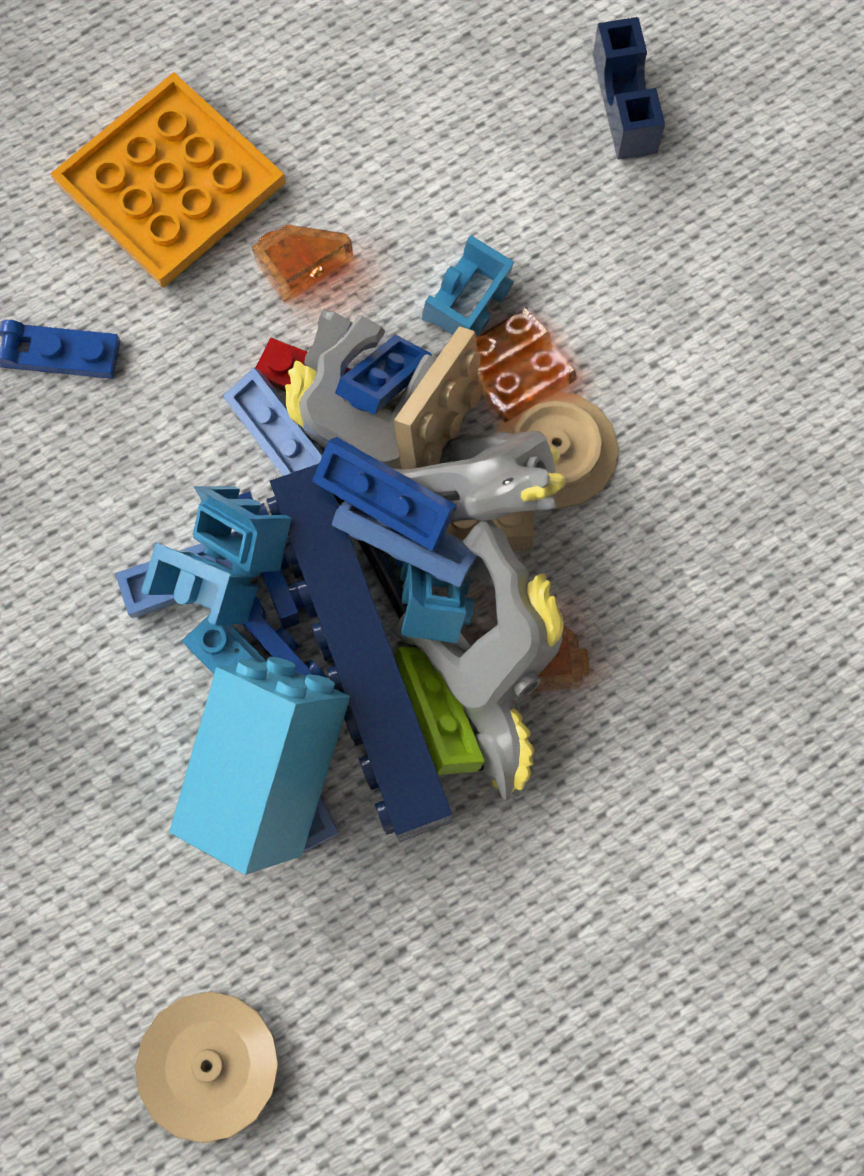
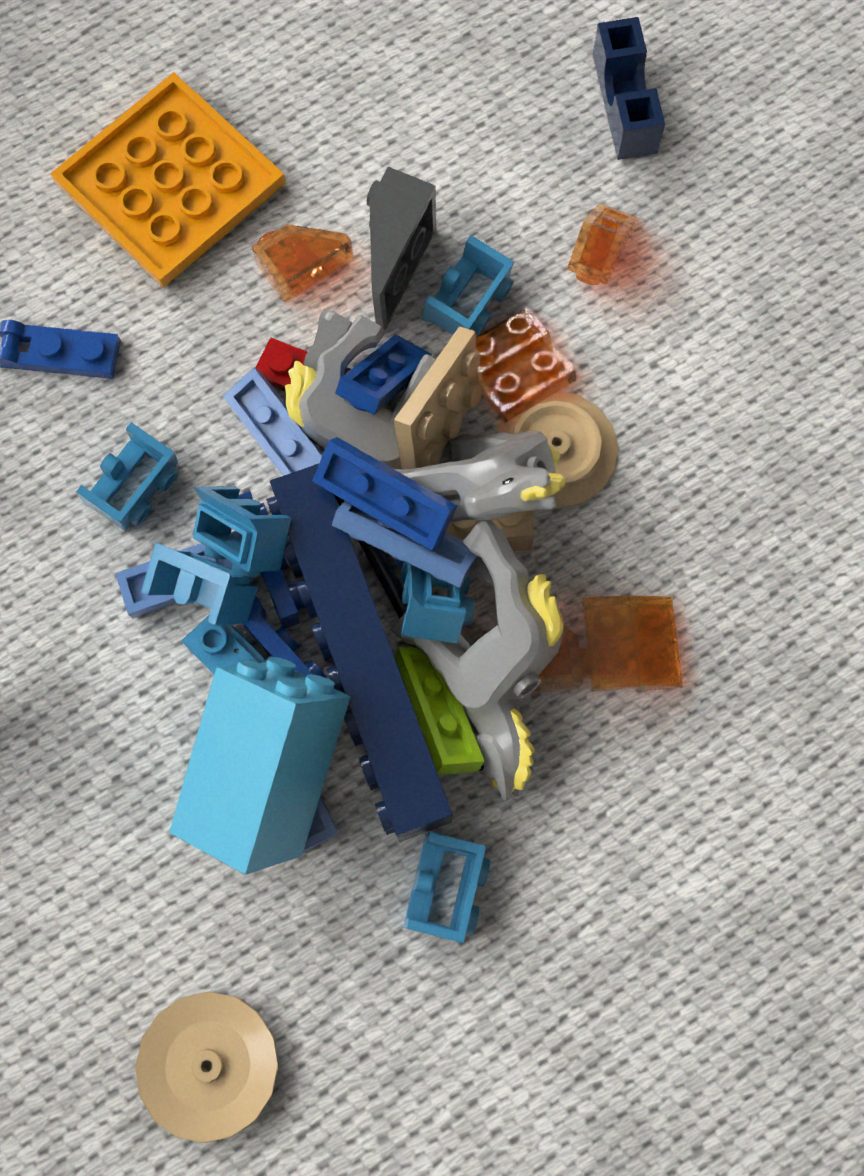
(117, 471): none -> dark azure window
(400, 232): none -> dark grey slope
(474, 874): none -> dark azure window
(601, 244): none -> clear orange slope
(632, 643): none -> clear orange slope

